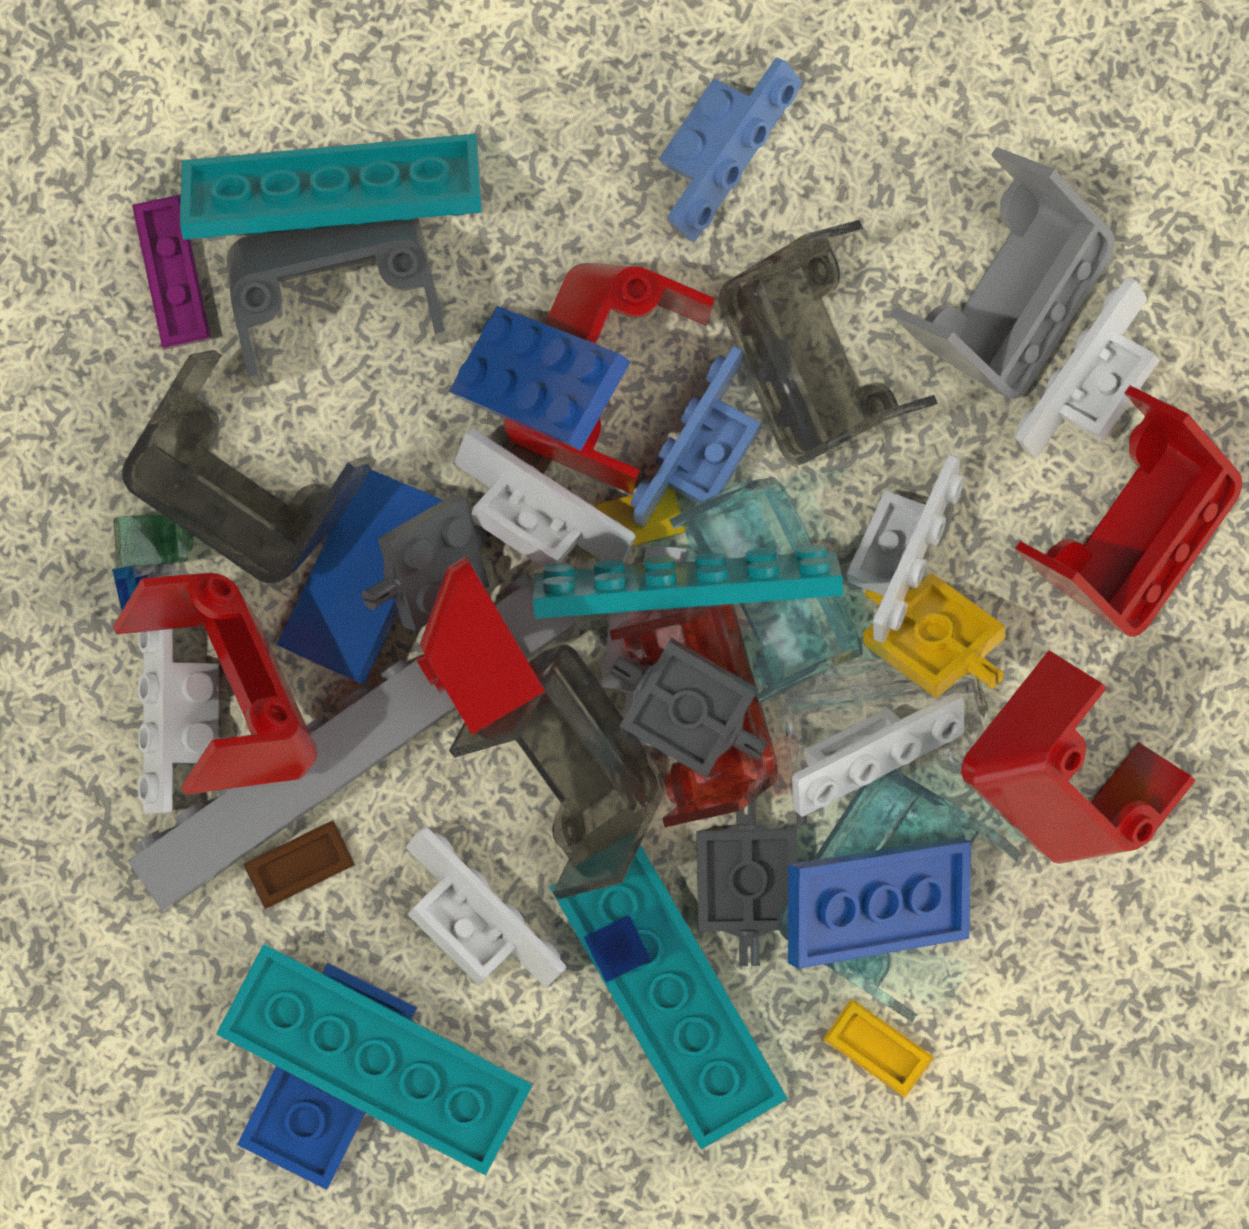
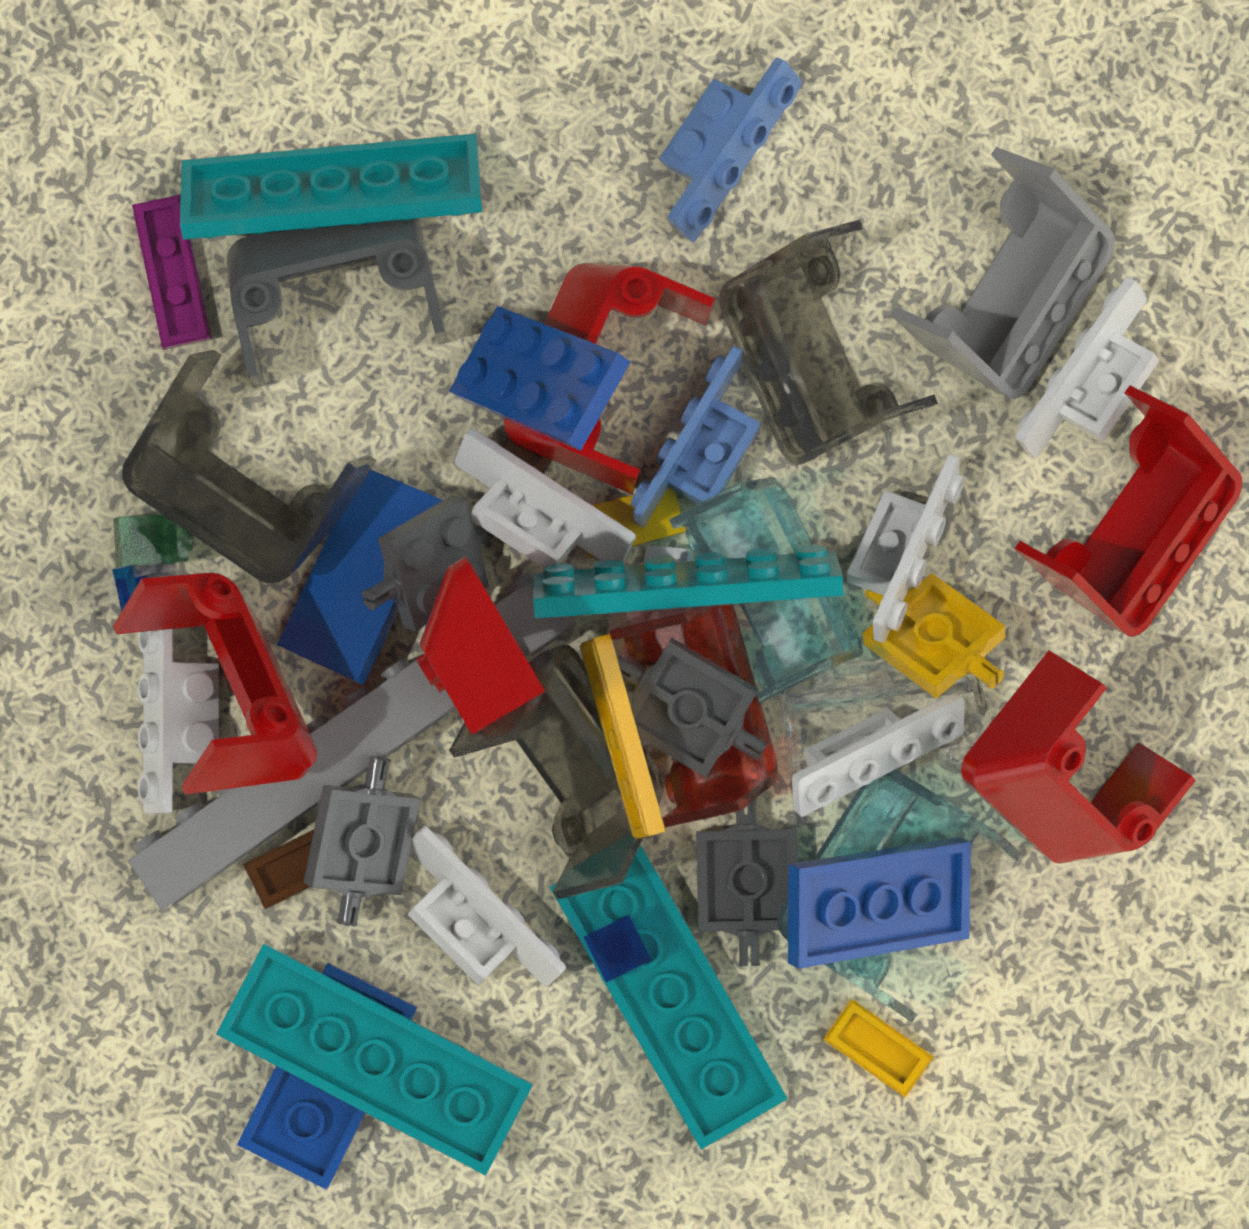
(362, 840): none -> dark grey plate
(622, 737): none -> yellow tile

